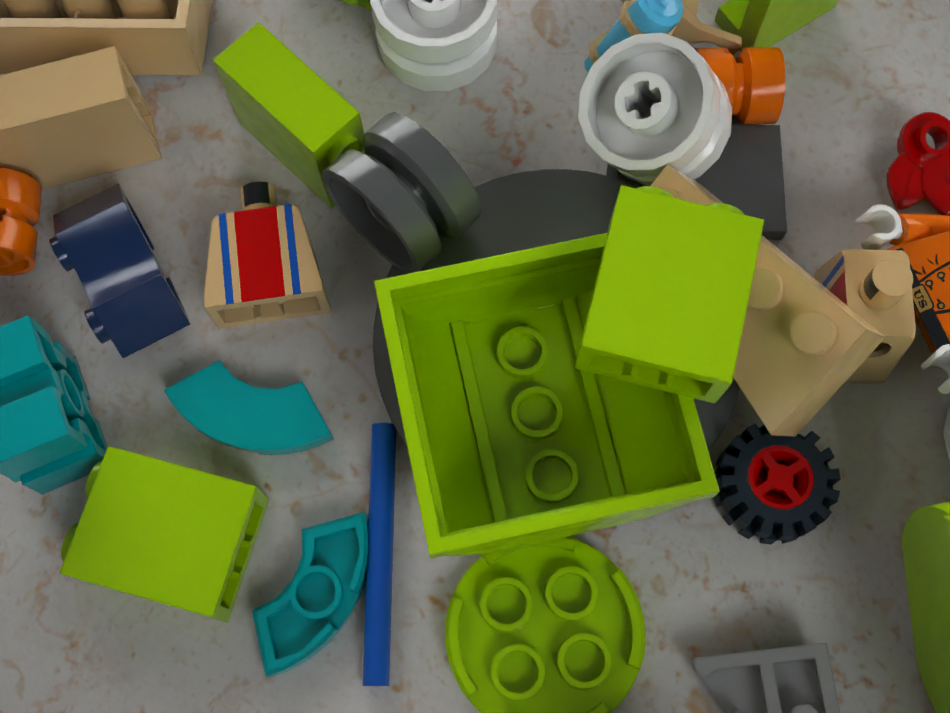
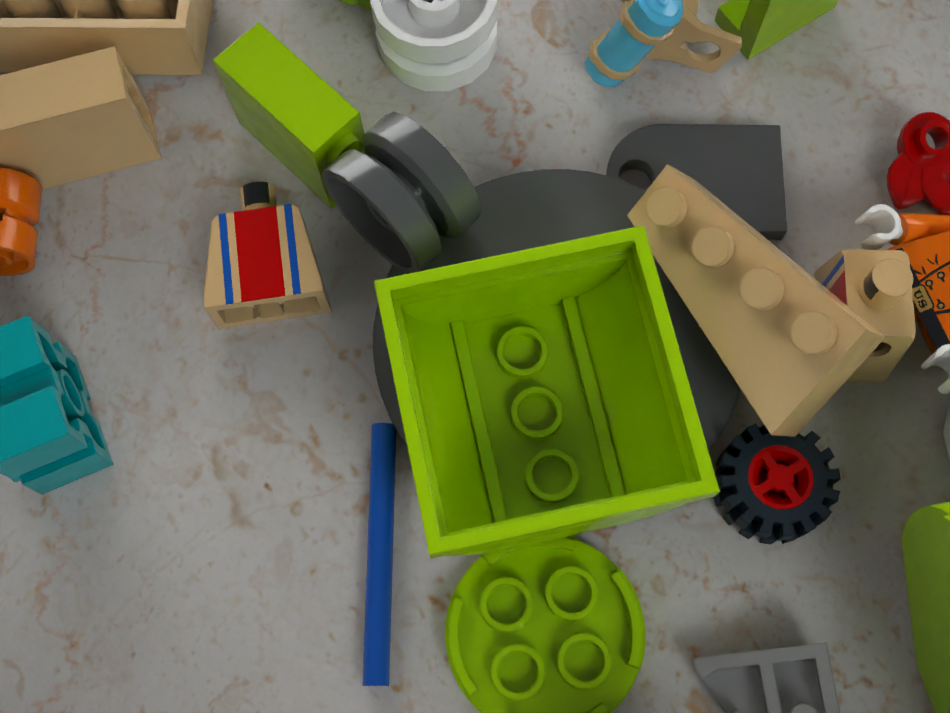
(118, 272): dark blue brick -> none
(164, 533): lime brick -> none
(249, 416): teal tile -> none
(318, 597): teal tile -> none
(654, 107): white wheel -> none
(671, 294): lime brick -> none
(751, 81): orange wheel -> none

